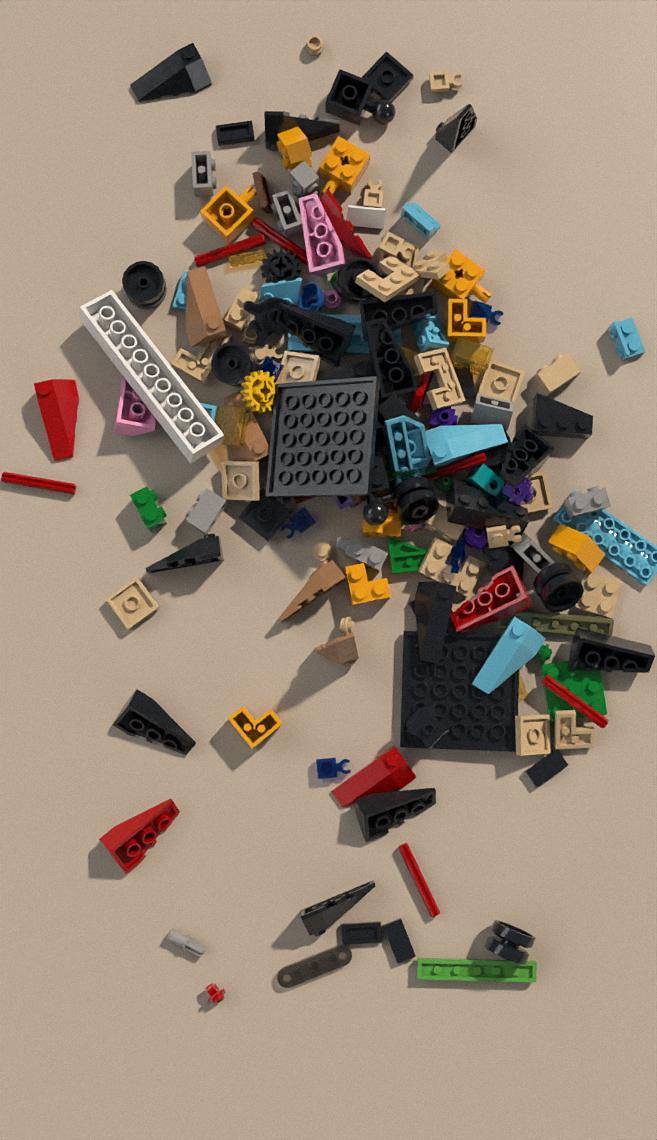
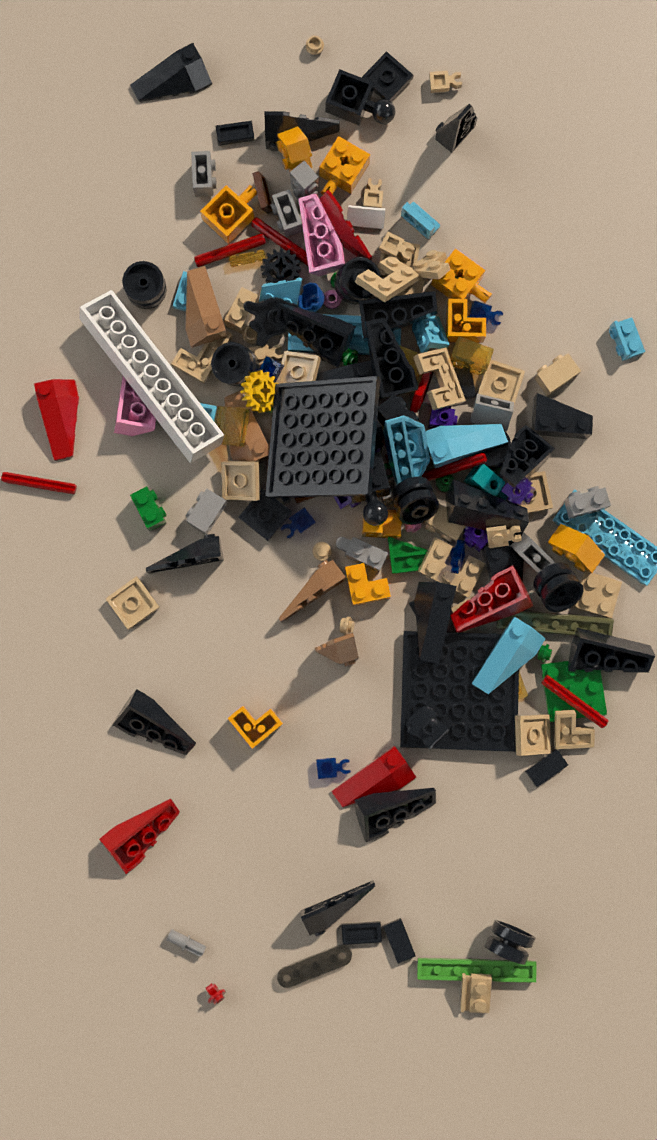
(350, 357): none -> green plate
(419, 880): red axle -> none
(431, 470): dark green piece -> none
(476, 993): none -> tan plate

